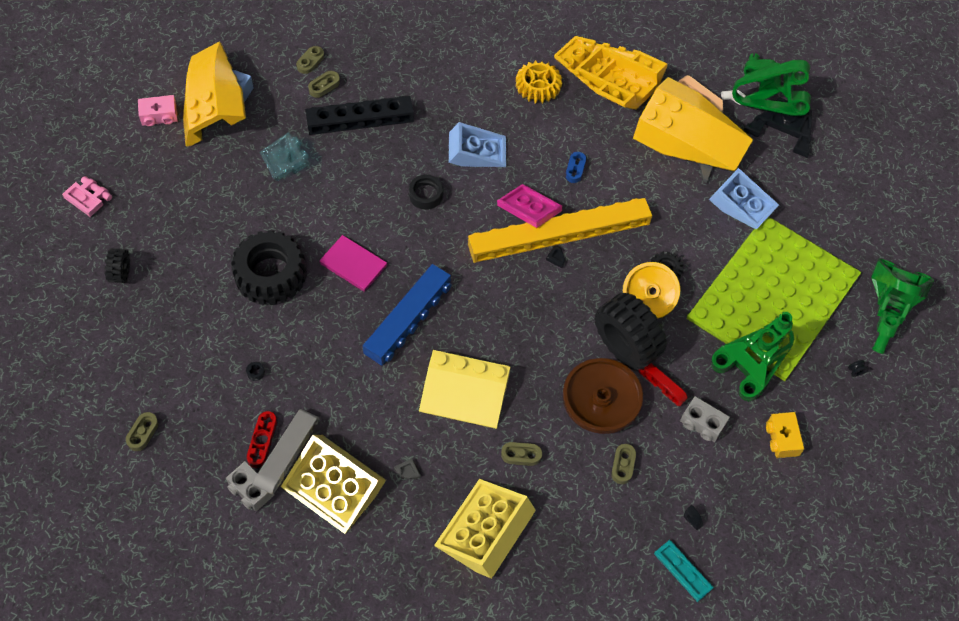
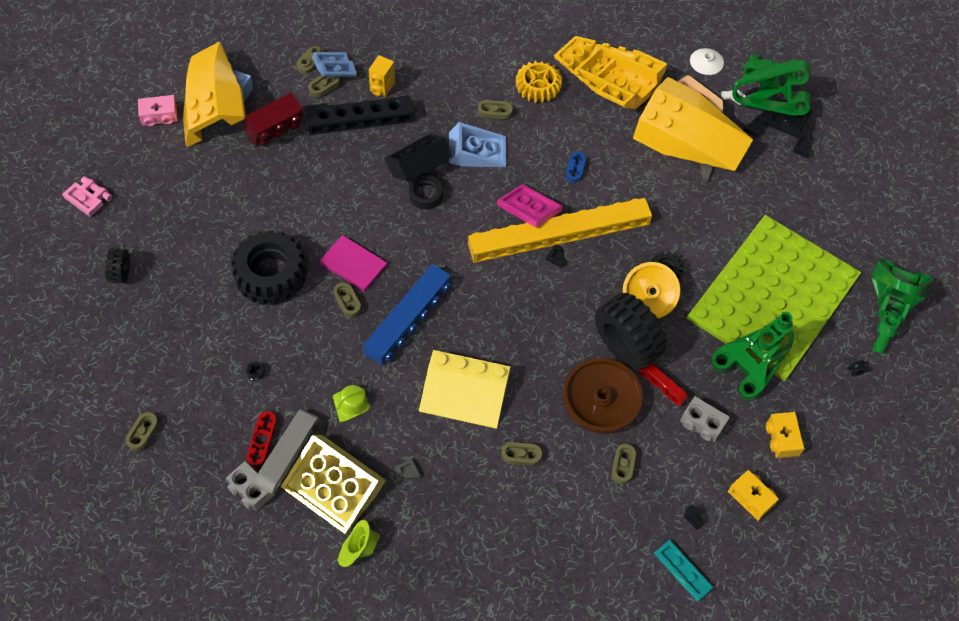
(273, 120): none -> dark red brick
(285, 156): clear light blue plate -> none
(334, 64): none -> medium blue slope
(348, 300): none -> olive plate
(350, 402): none -> lime piece
(358, 544): none -> lime piece
(381, 76): none -> yellow brick
(418, 157): none -> black brick
(486, 527): light yellow slope -> none
(495, 109): none -> olive plate
(703, 65): none -> white dish
(744, 200): light blue slope -> none
(756, 504): none -> yellow brick

